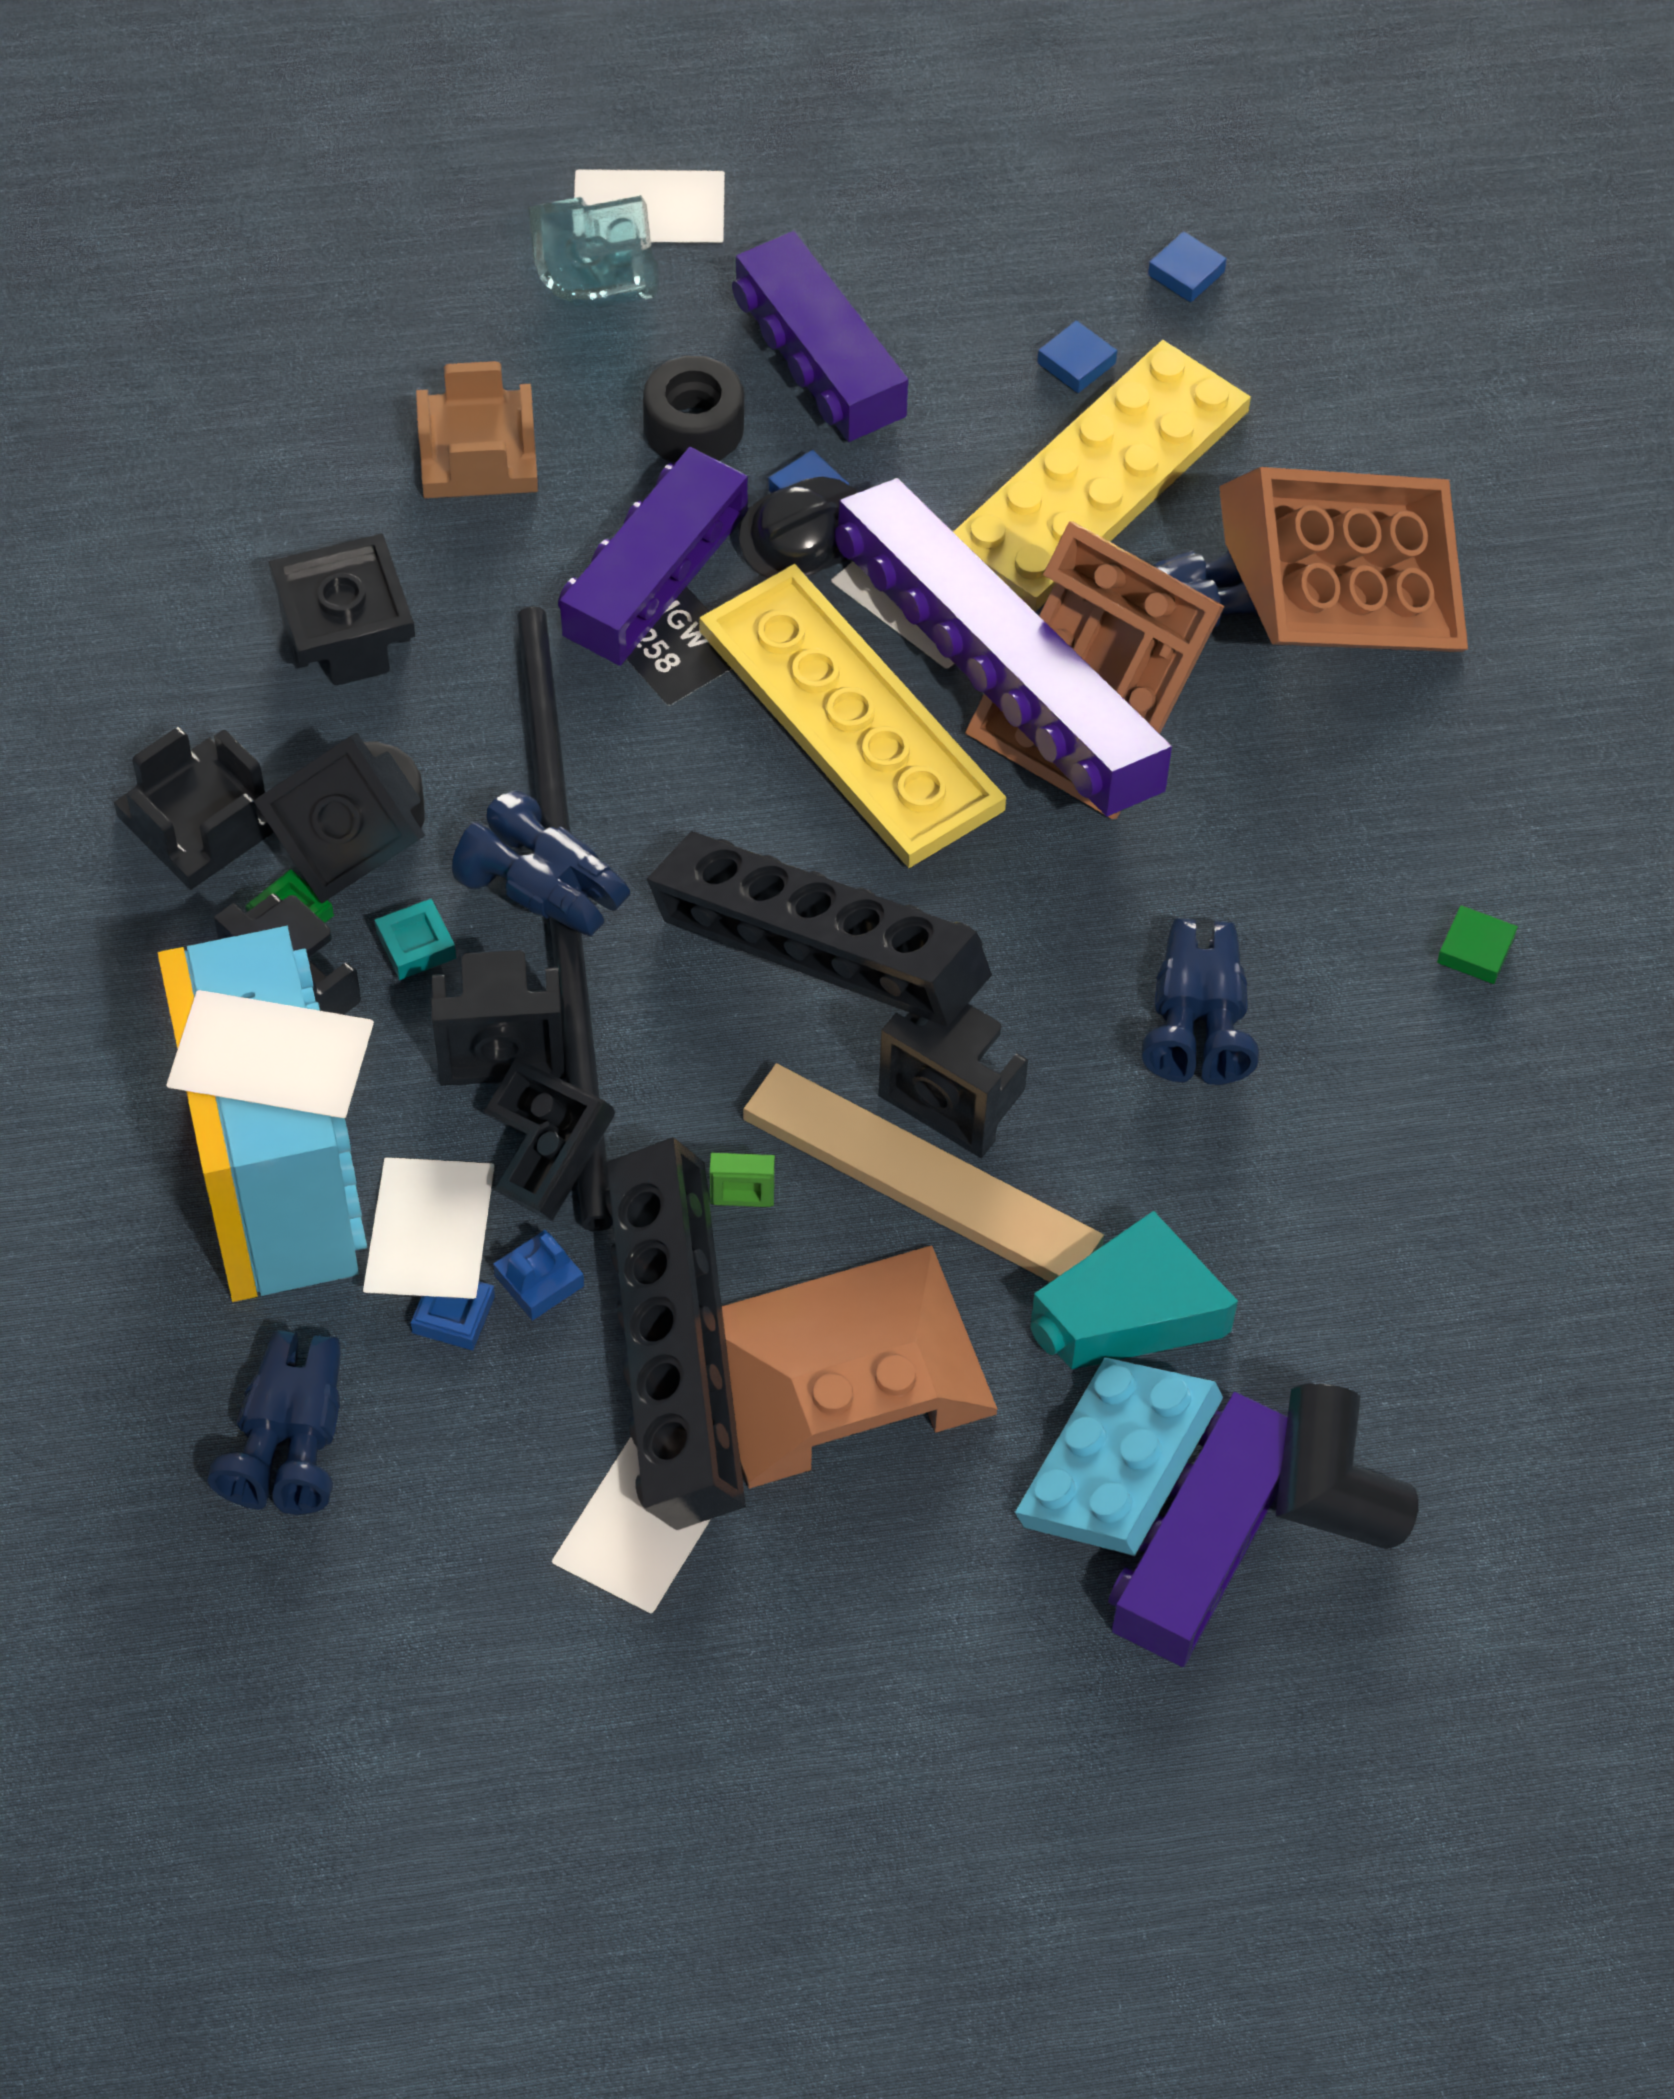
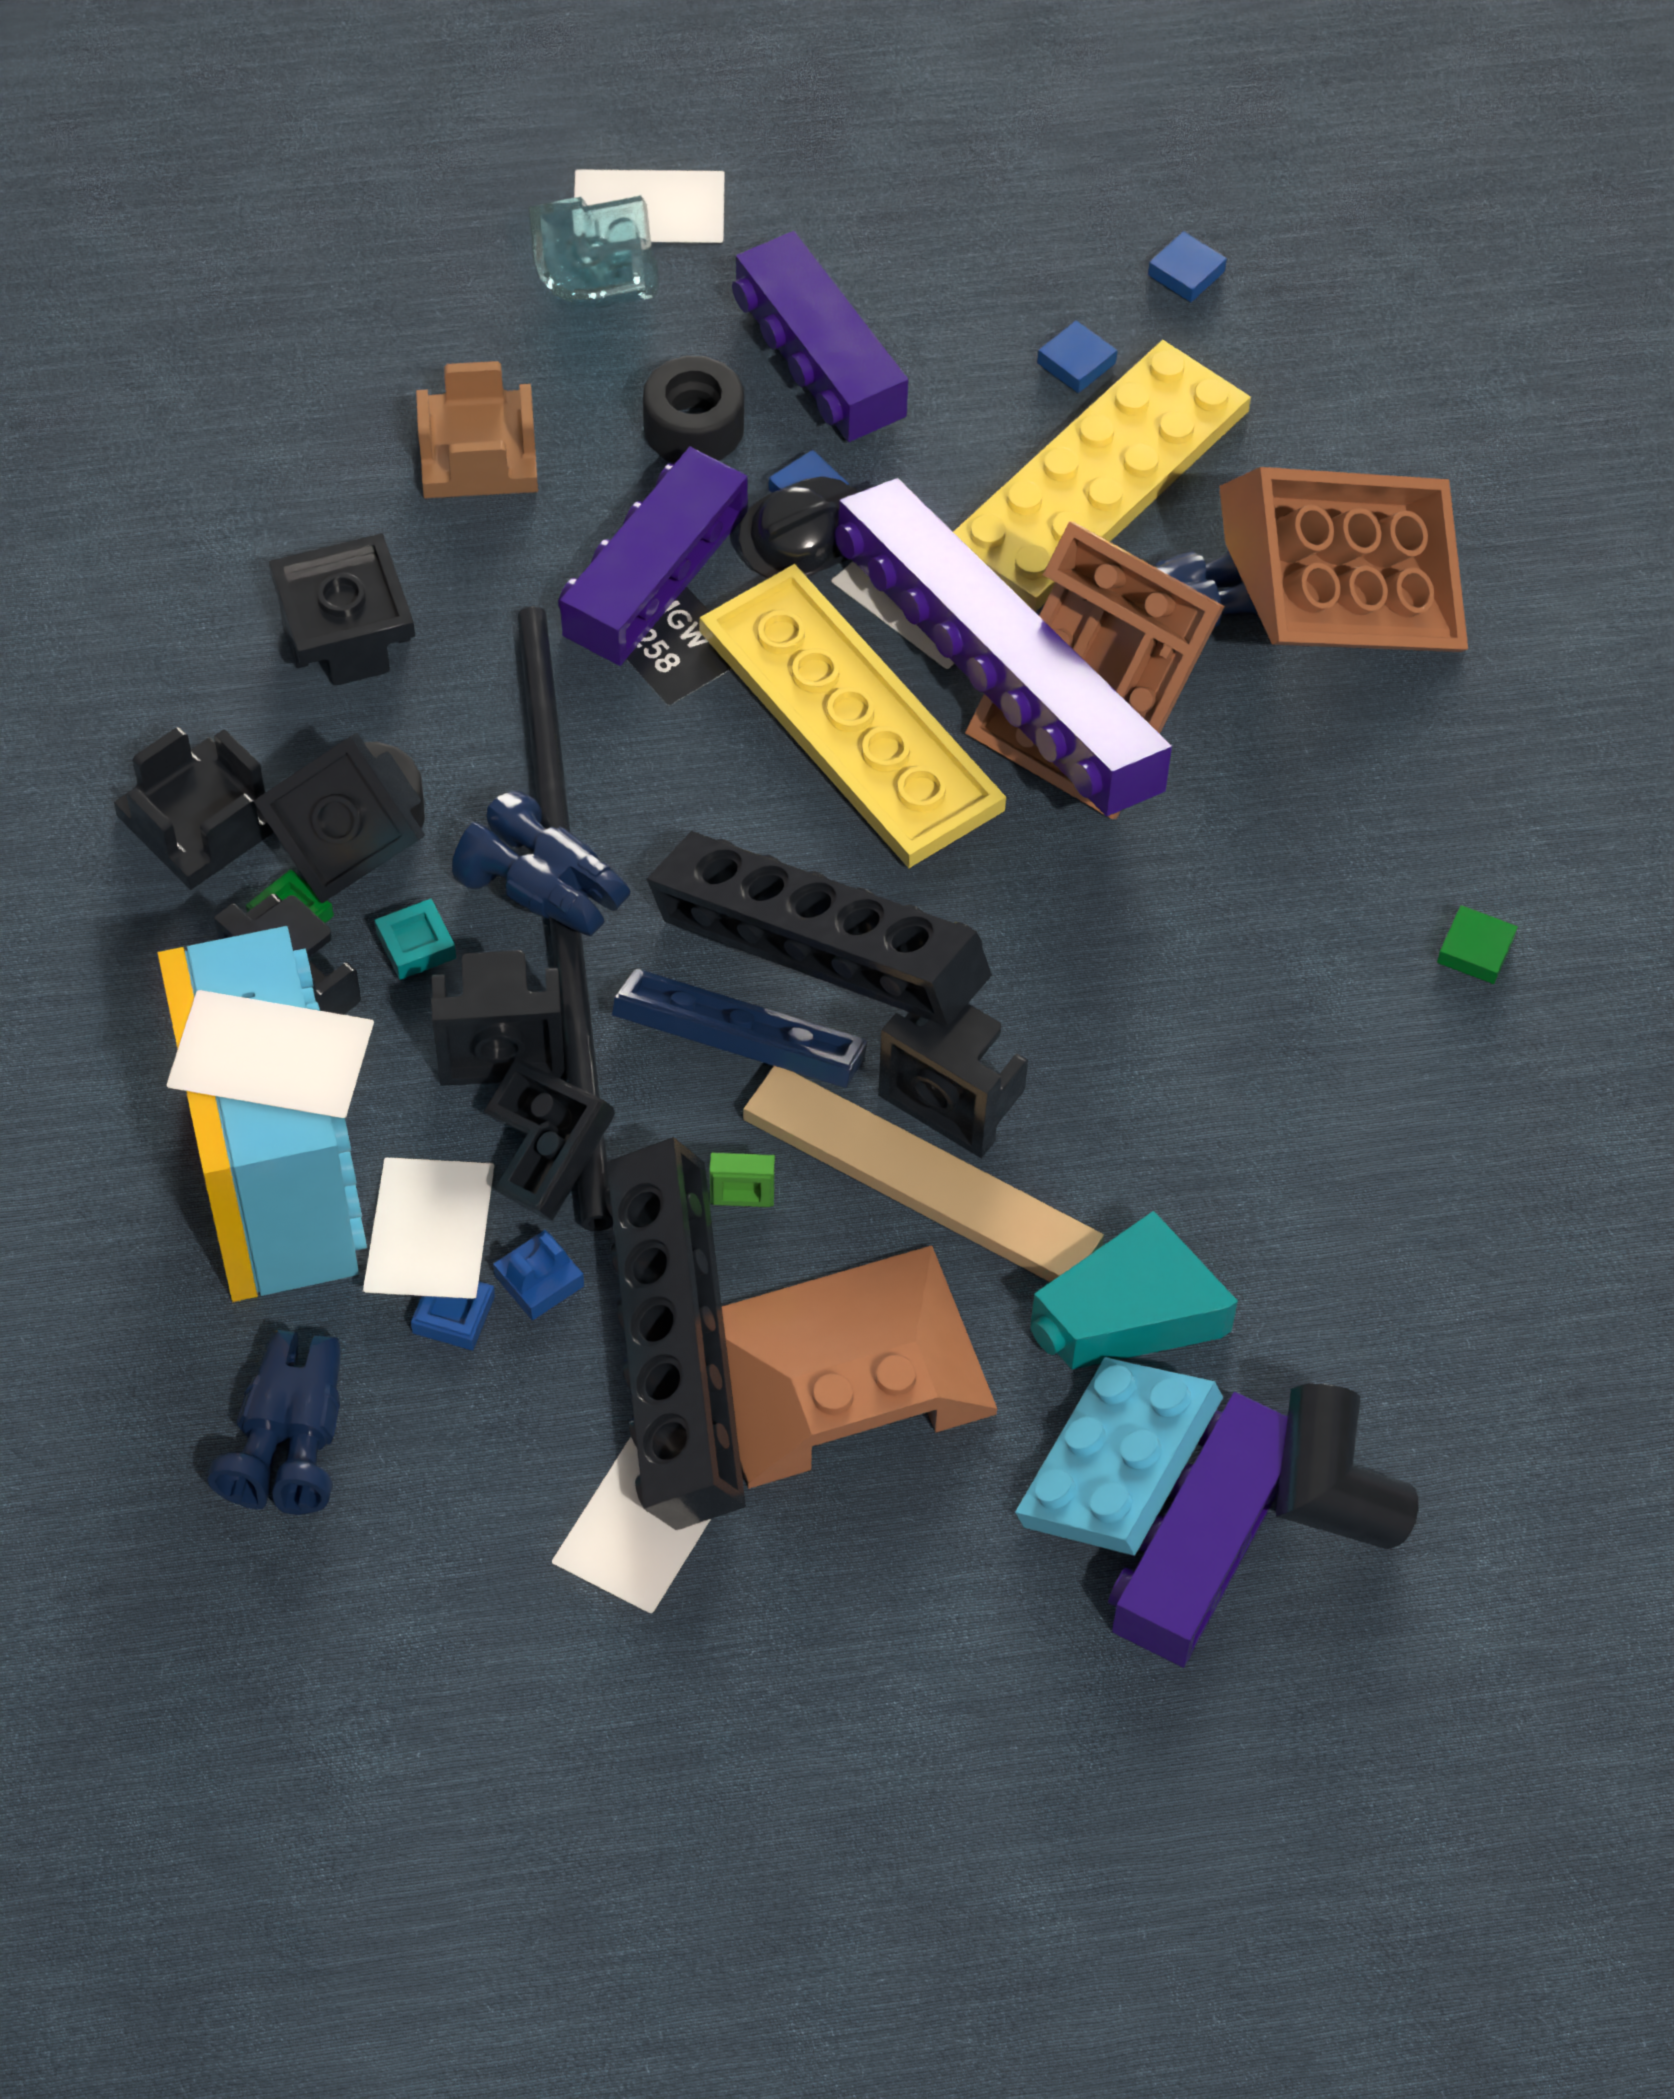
(740, 1027): none -> dark blue tile
(1205, 986): dark blue piece -> none

